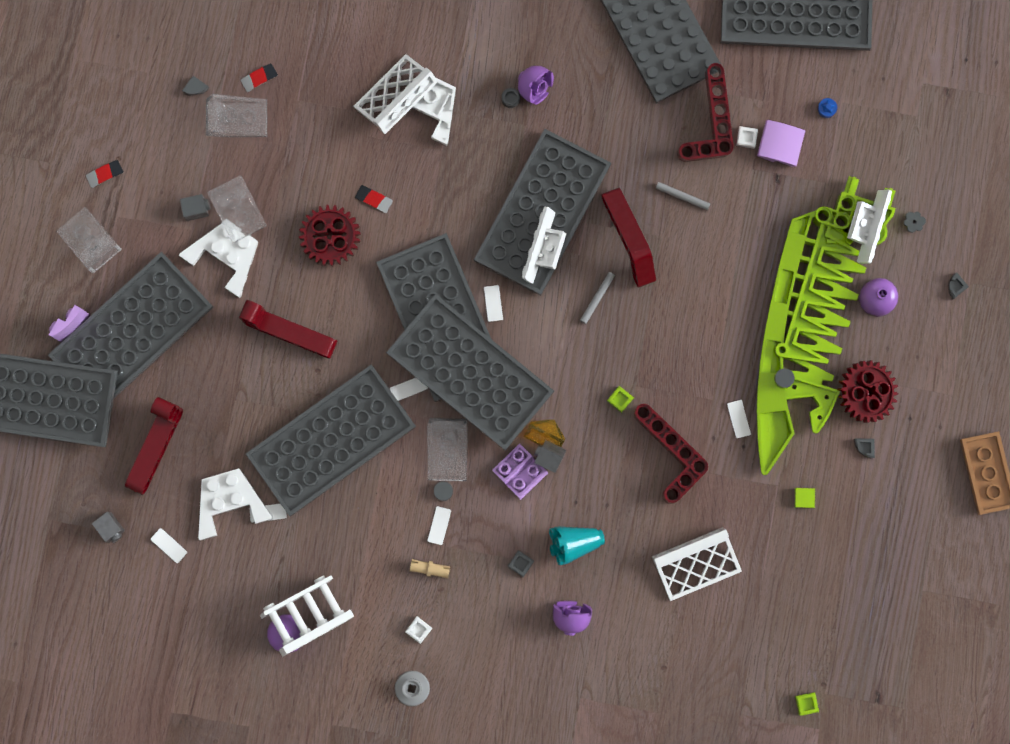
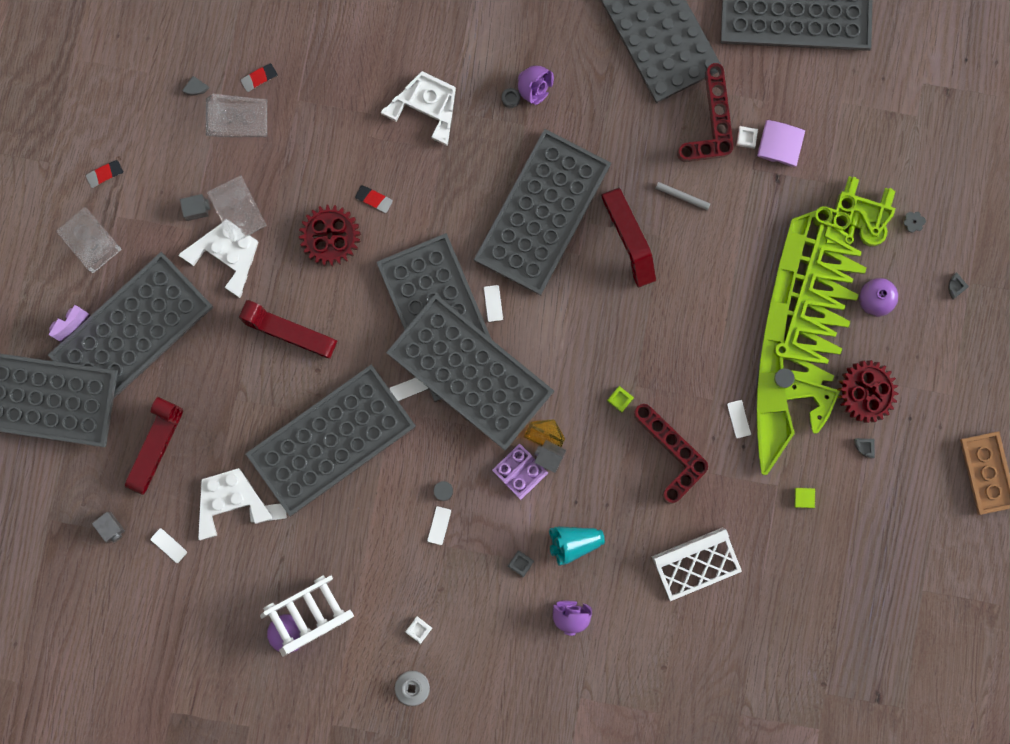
(403, 100): white fence -> none
(429, 568): tan pin -> none
(447, 449): clear slope -> none
(545, 246): white bracket -> none
(597, 297): light grey bar -> none
(807, 703): lime tile -> none
(827, 108): blue tile -> none
(867, 225): white bracket -> none

